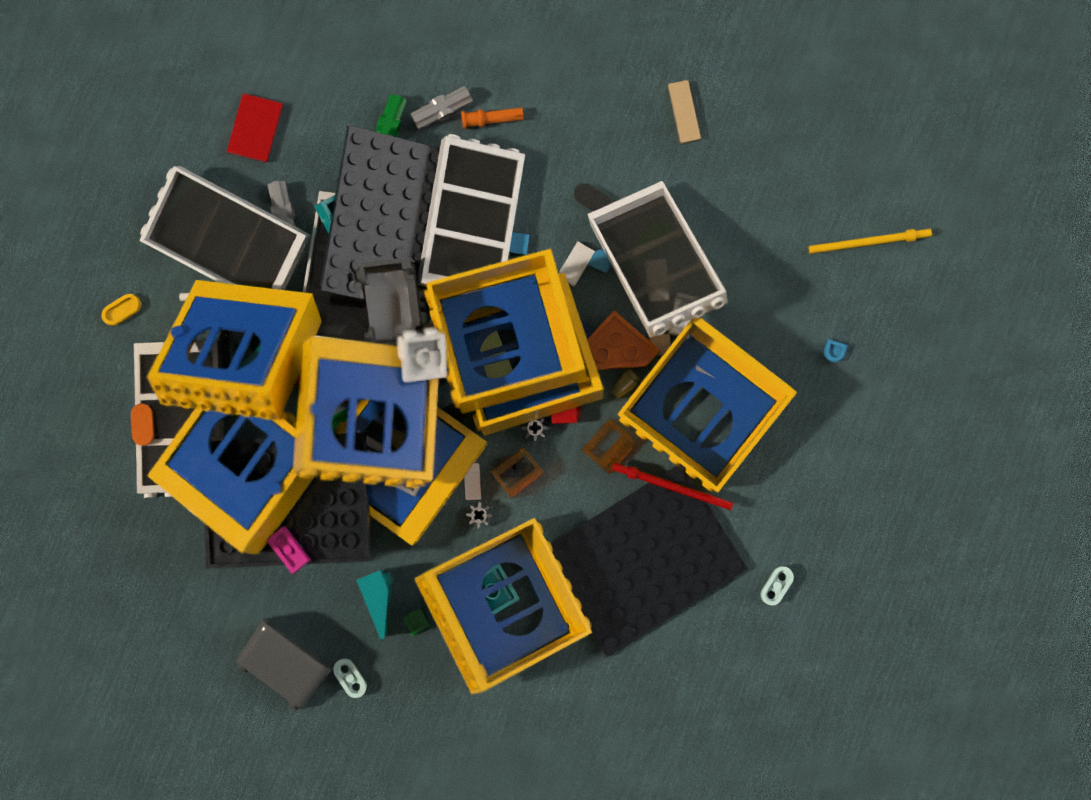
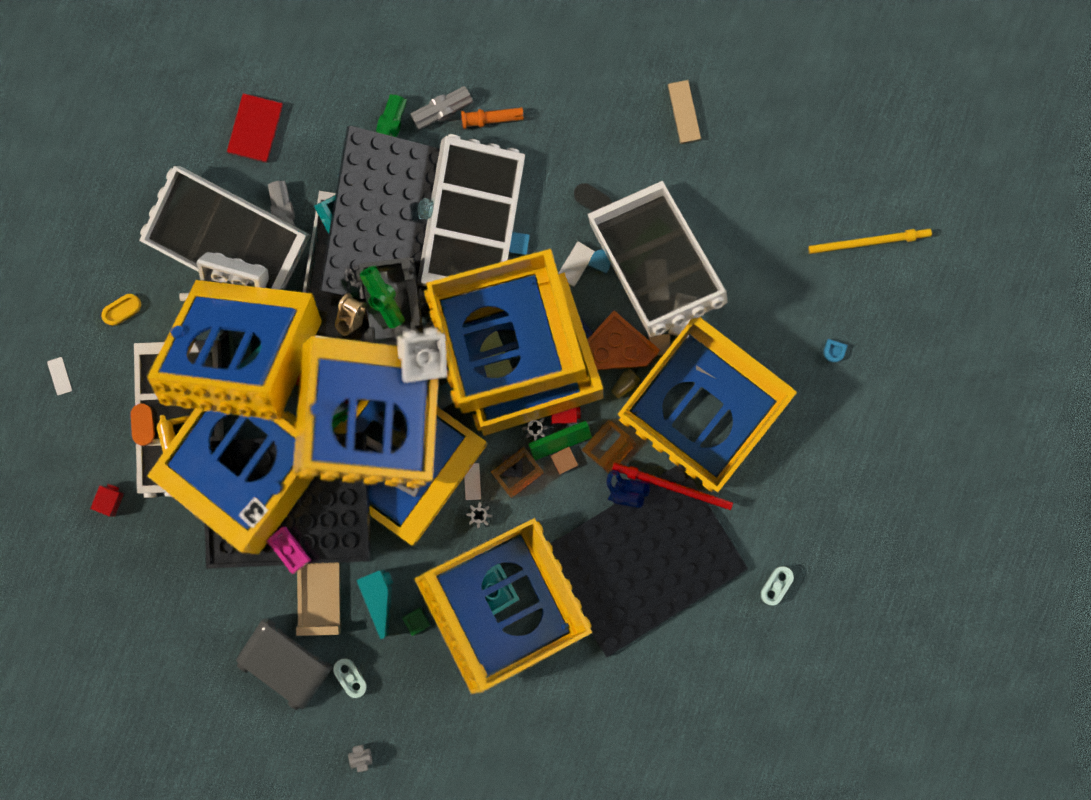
(59, 376): none -> white sticker
(107, 500): none -> red brick
(166, 430): none -> yellow piece
(221, 269): none -> white slope
(253, 512): none -> sticker
(319, 599): none -> tan panel
(349, 315): none -> tan piece
(360, 758): none -> light grey gear
(382, 297): none -> green piece
(425, 208): none -> clear light blue tile
(560, 440): none -> green tile
(564, 460): none -> medium nougat tile
(627, 491): none -> clear blue piece

